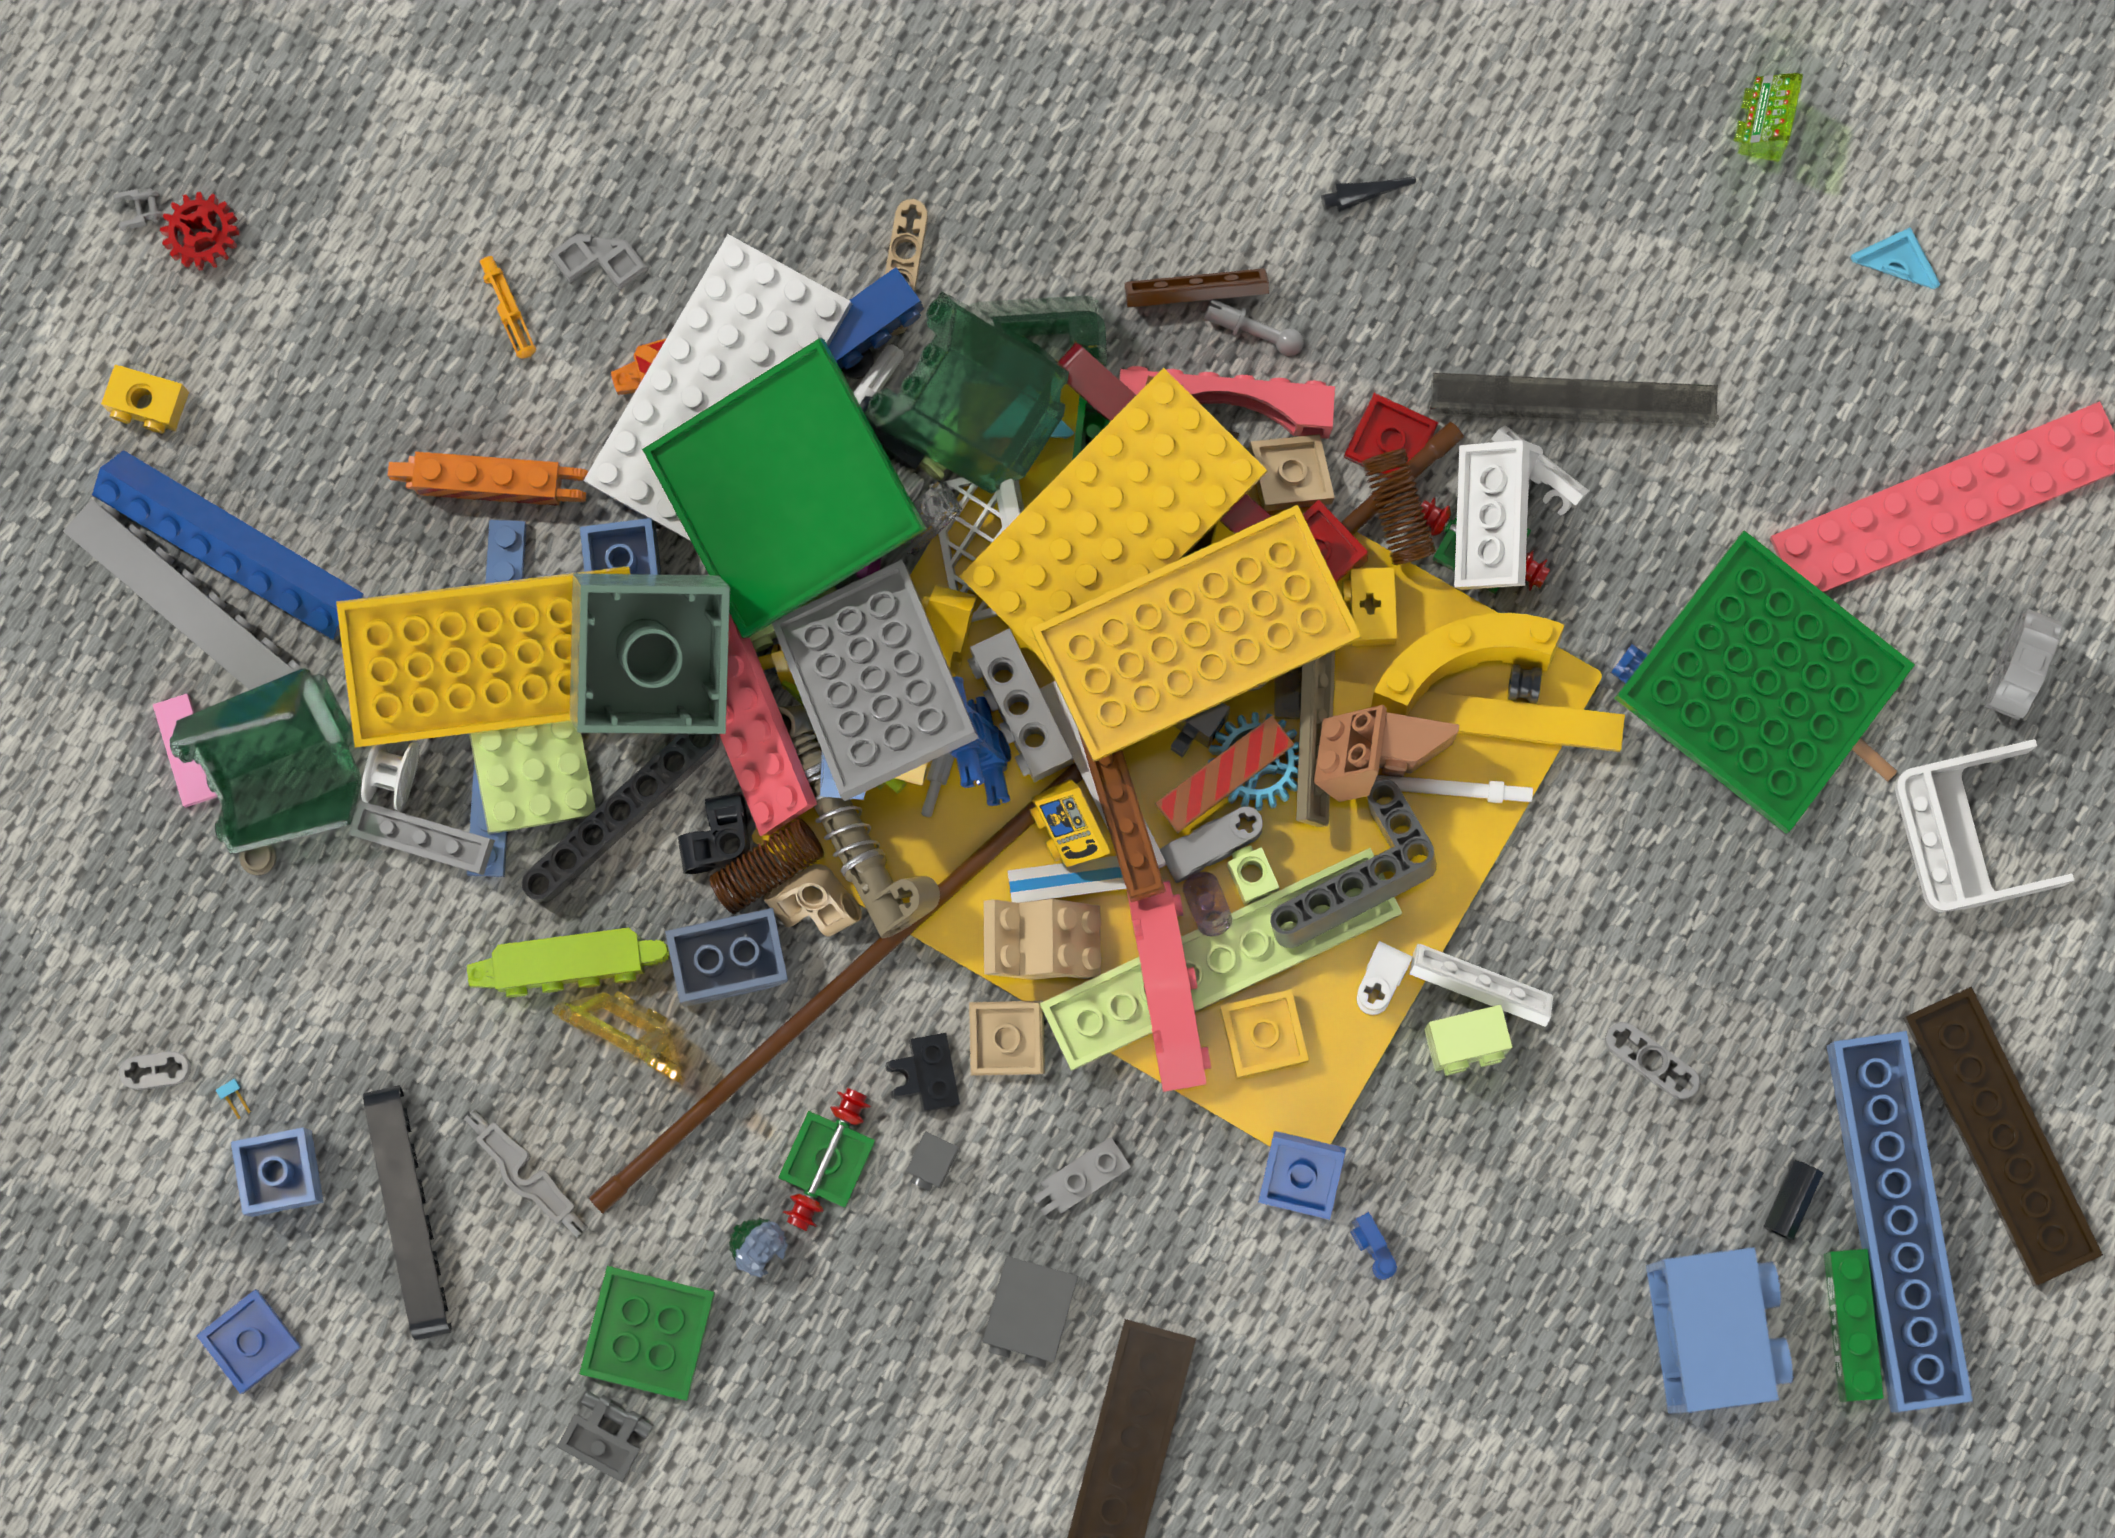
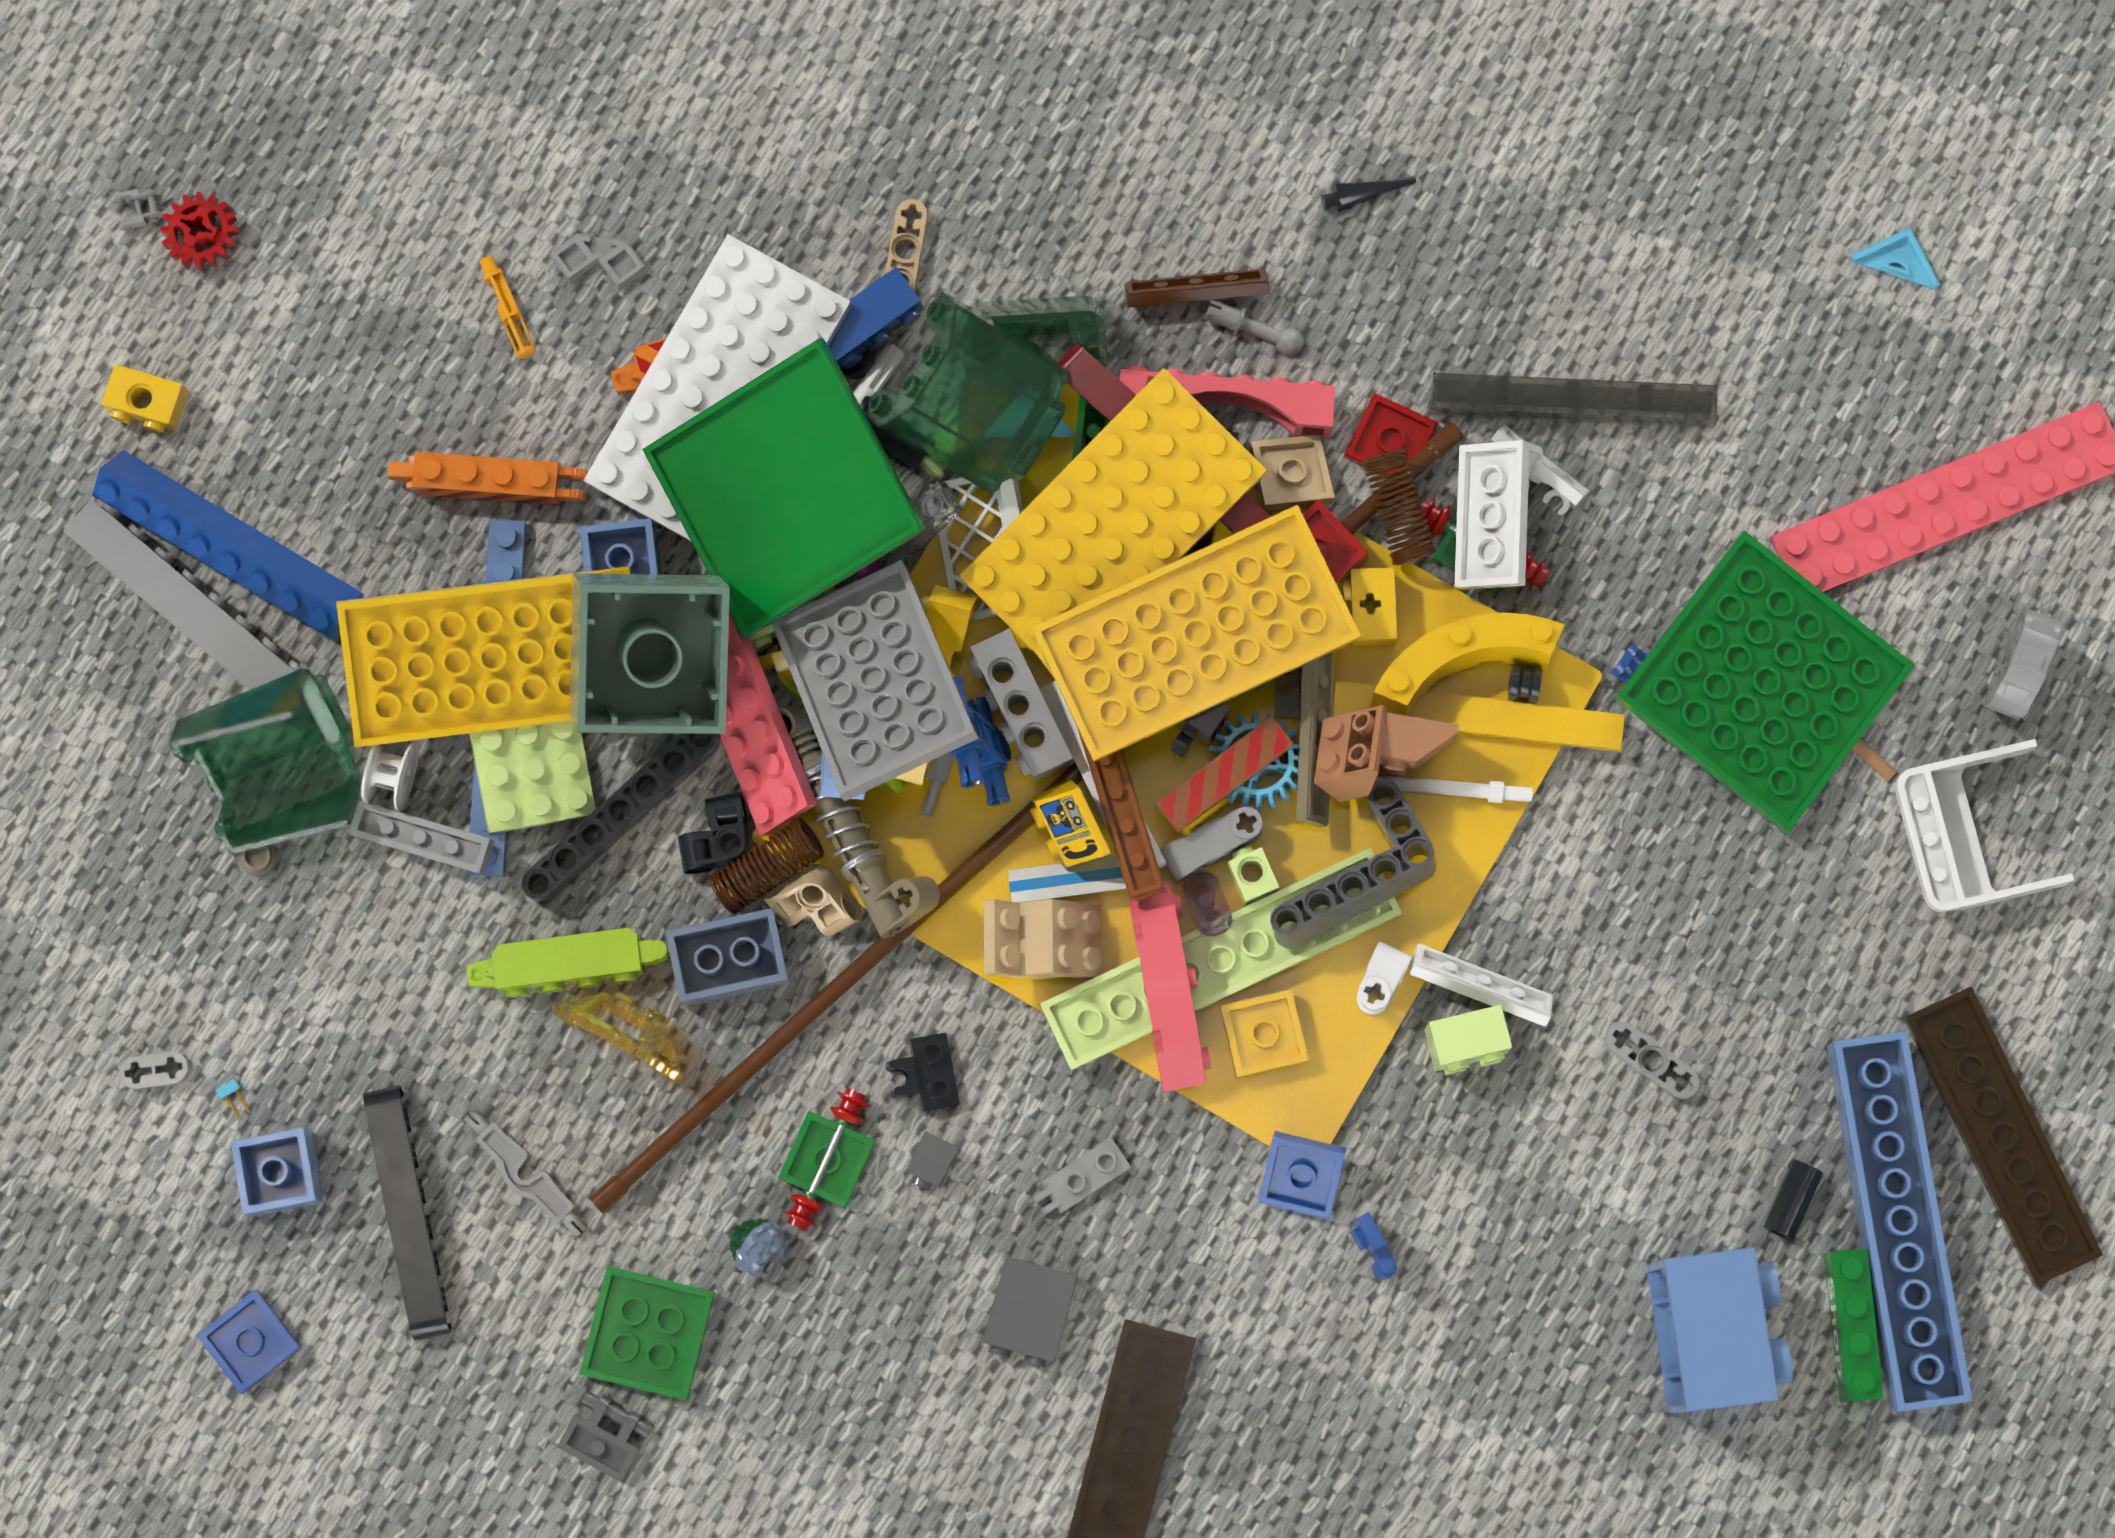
(188, 776): bright pink tile -> none
(1006, 1038): tan plate -> none
(1768, 116): clear neon green slope -> none

